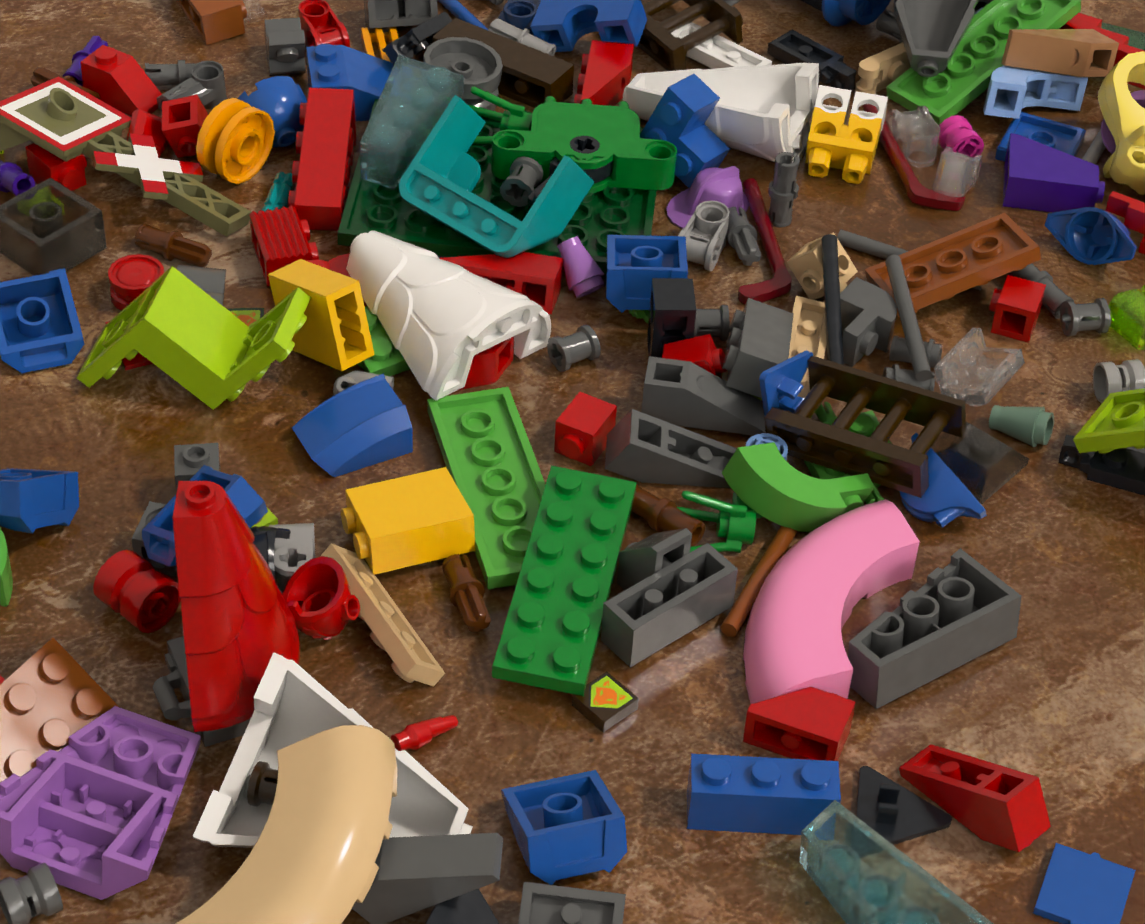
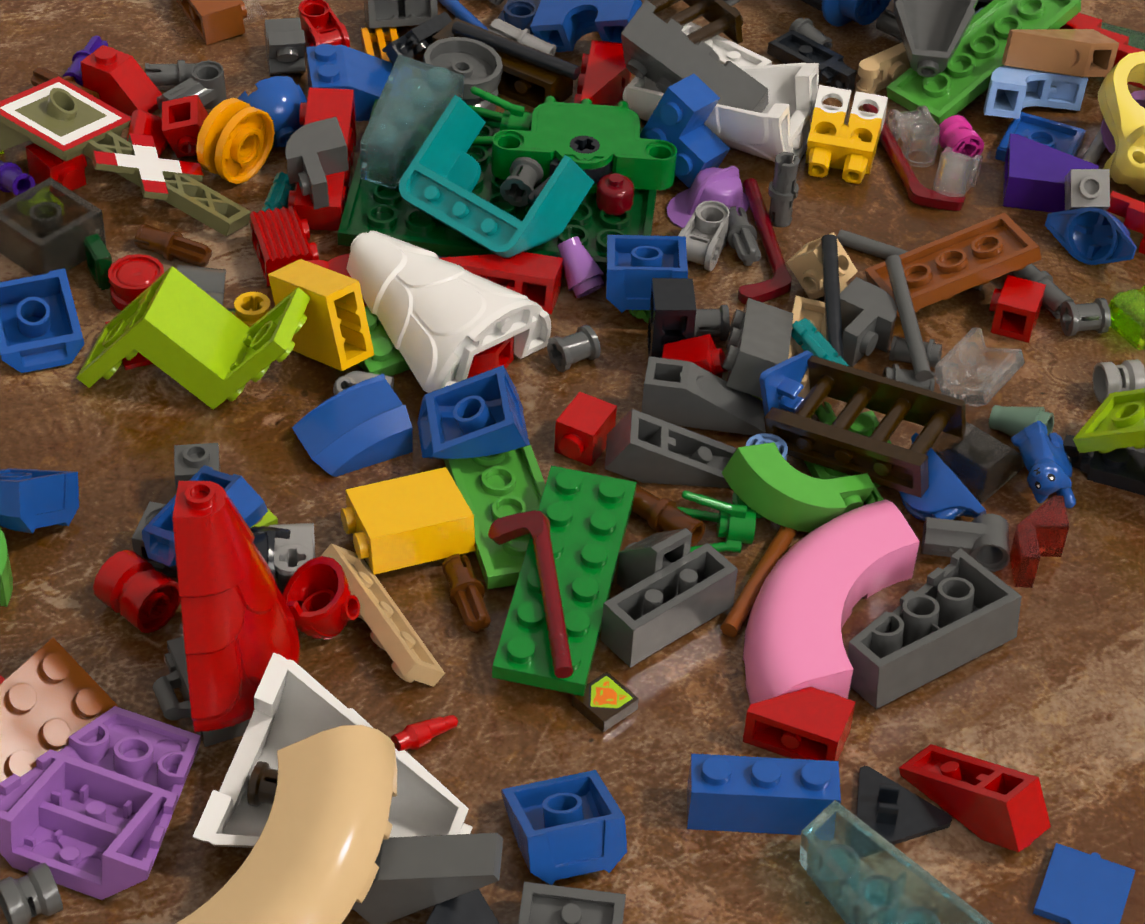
(98, 260): none -> dark green tile
(251, 307): none -> yellow bush
(314, 153): none -> dark grey brick
(472, 418): none -> blue slope
(517, 50): none -> black bar
(538, 526): none -> dark red piece
(614, 194): none -> dark red piece
(667, 56): none -> dark grey wedge
(805, 333): none -> teal axle
(806, 28): none -> dark grey pin
(983, 539): none -> dark grey piece
(1038, 535): none -> clear red slope
(1046, 463): none -> blue animal
(1087, 189): none -> light grey brick

